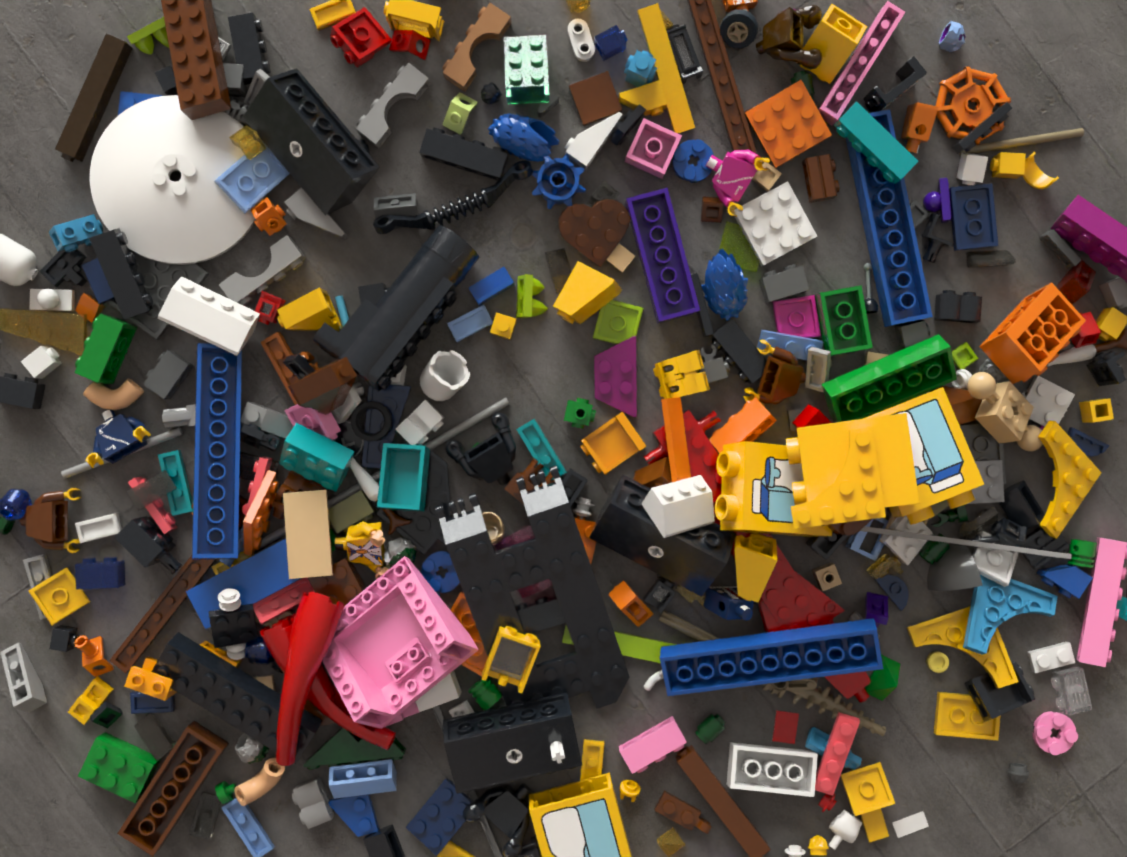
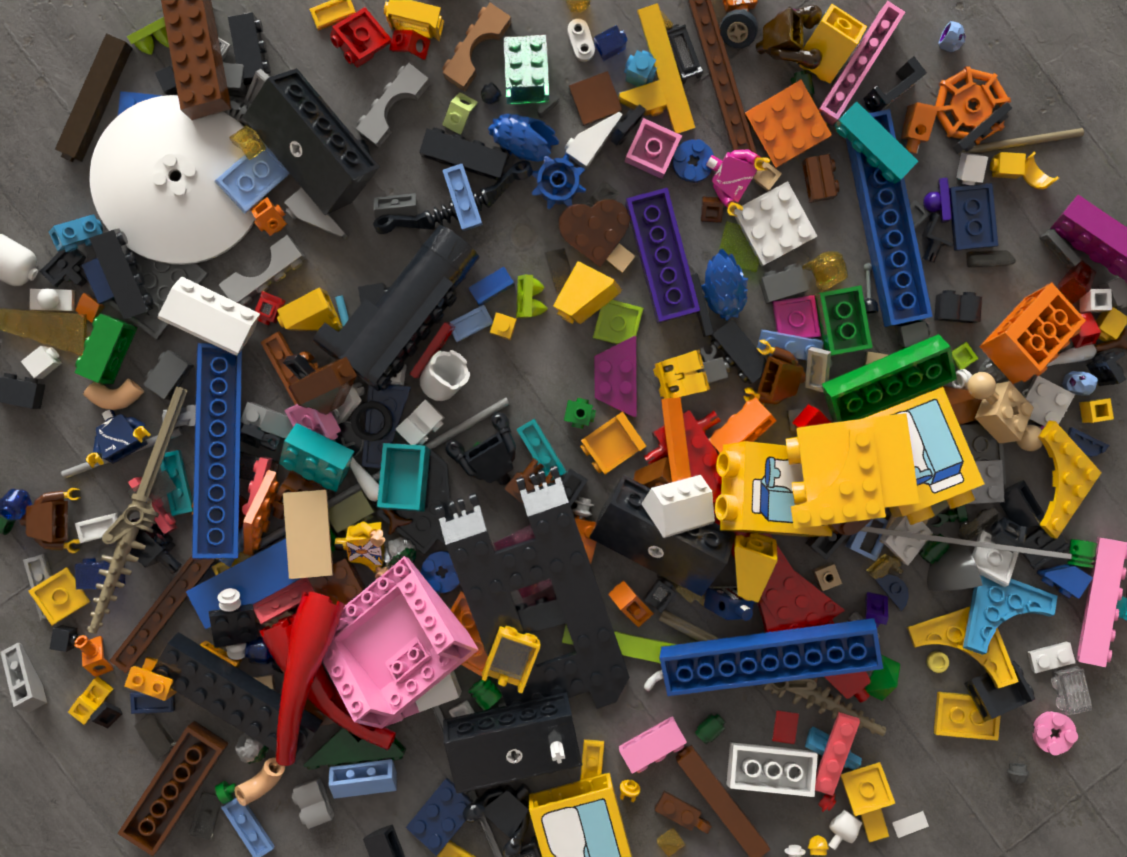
(119, 767): green brick -> none
(122, 530): none -> dark tan piece
(356, 813): blue wing -> none
(435, 346): none -> red tile
(462, 197): none -> medium blue plate
(494, 526): tan hair -> none
(828, 269): none -> clear yellow helmet
(984, 539): black helmet -> none
(1080, 383): none -> light blue rock
(1096, 301): none -> white brick

